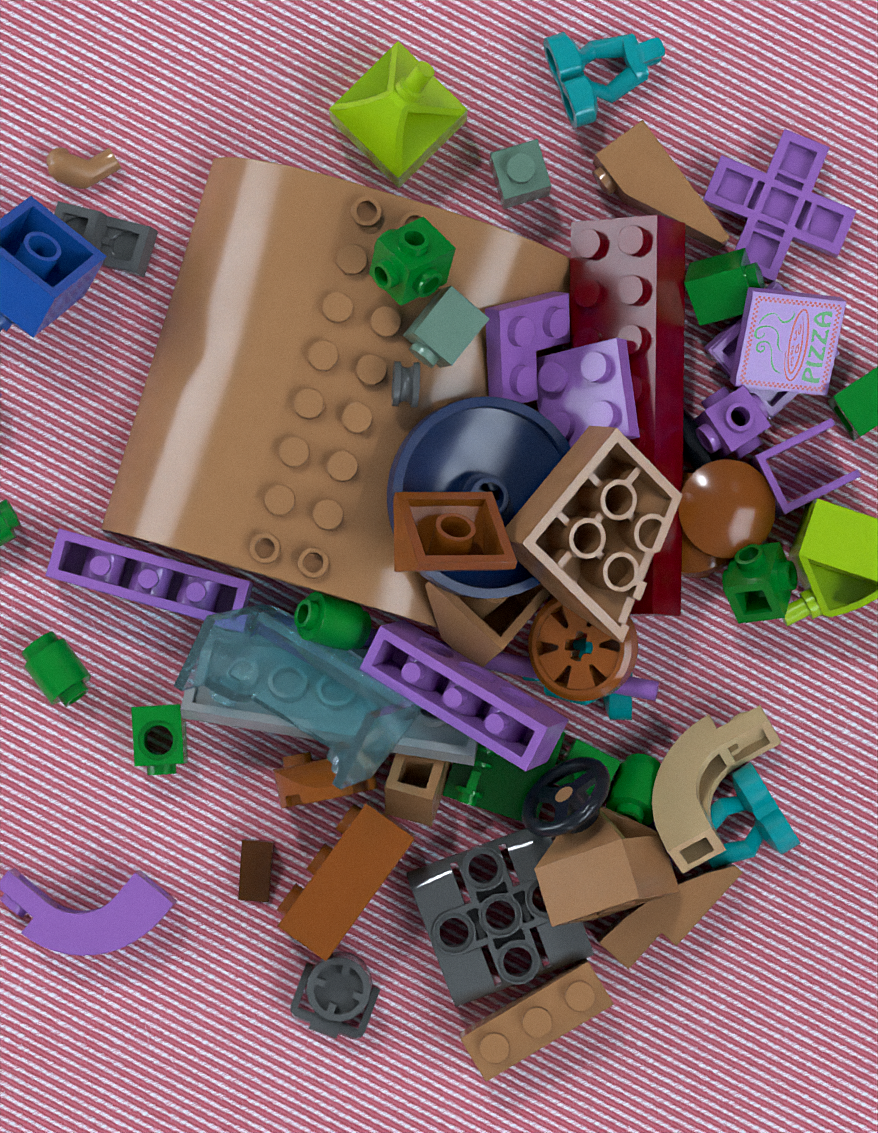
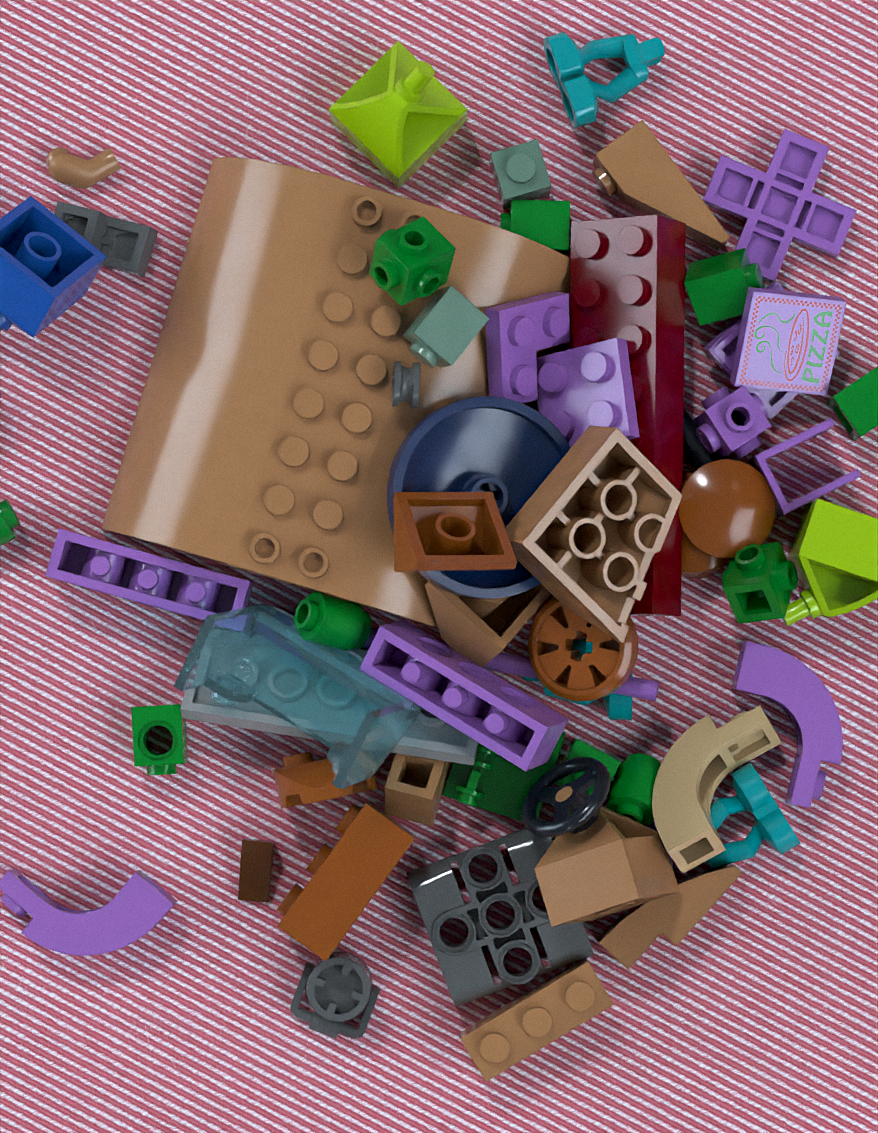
(56, 669): green brick -> none
(540, 221): none -> green brick
(808, 704): none -> medium lavender arch

